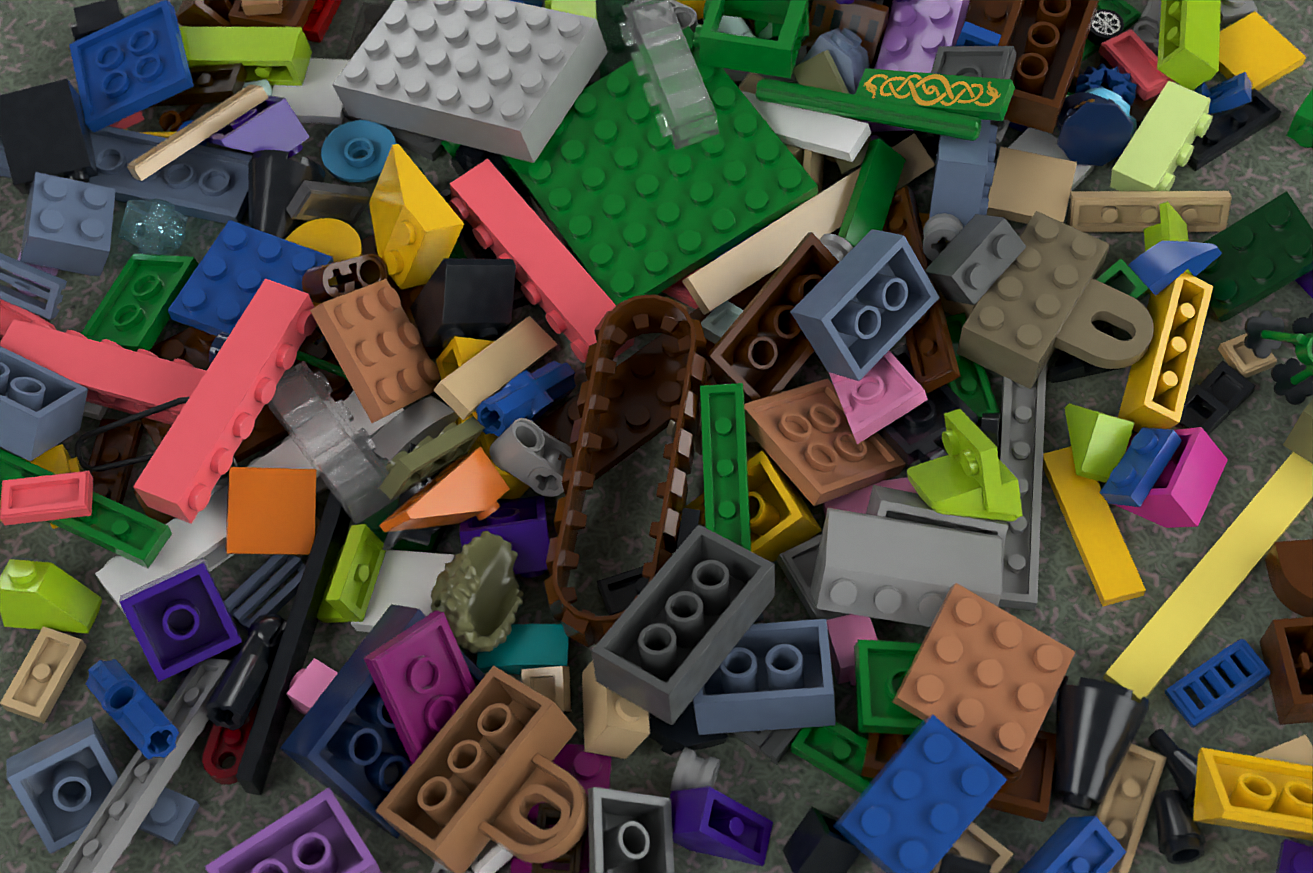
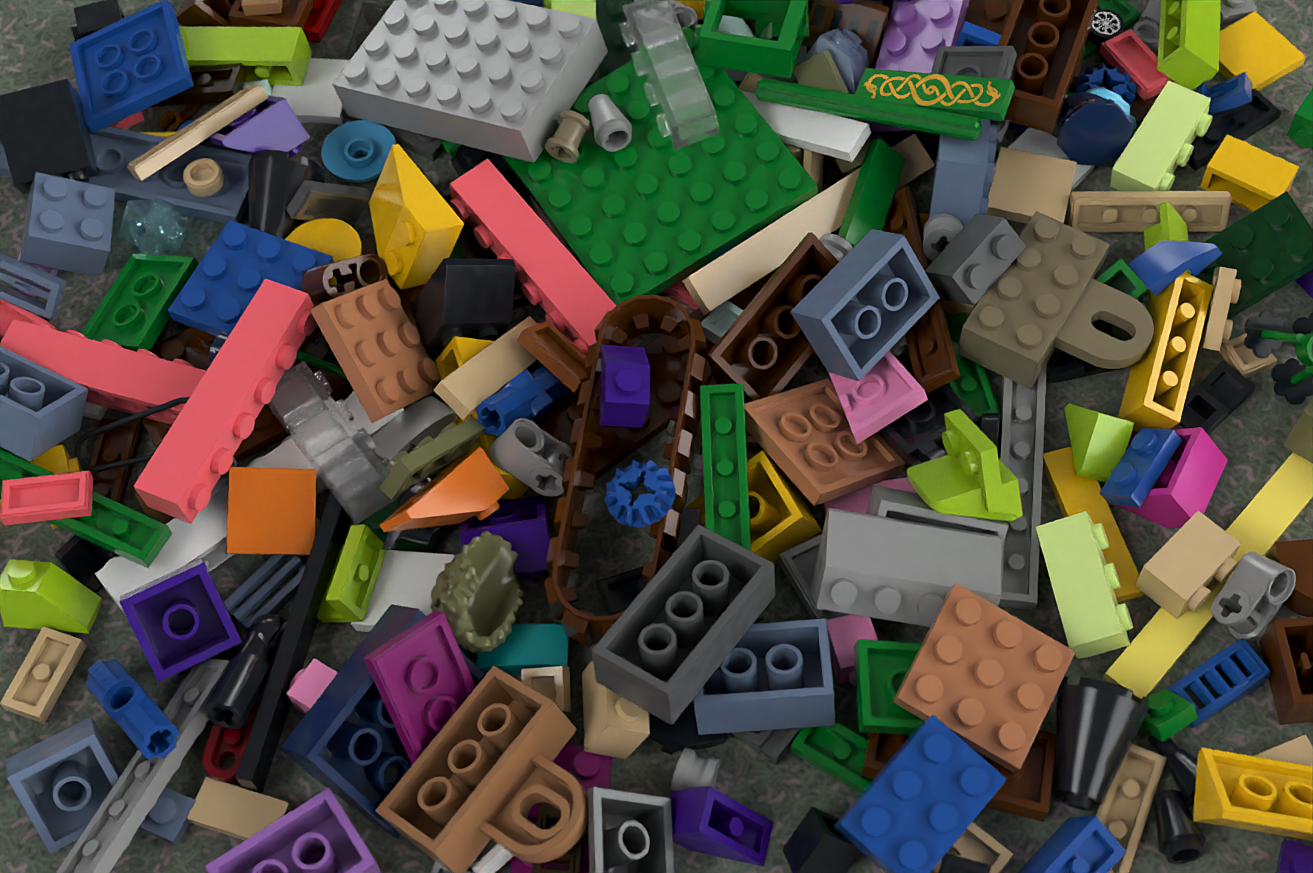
(83, 560): none -> black panel
(203, 177): none -> tan tile
(235, 809): none -> tan tile
(556, 354): none -> dark orange tile
(568, 136): none -> dark tan bush
(609, 125): none -> light grey cone
(624, 386): none -> dark purple slope
(647, 508): none -> blue gear
(1084, 585): none -> yellowish green brick
(1167, 714): none -> green plate
(1188, 564): none -> tan brick
(1216, 325): none -> tan plate
(1248, 174): none -> yellow piece
(1255, 591): none -> light grey piece

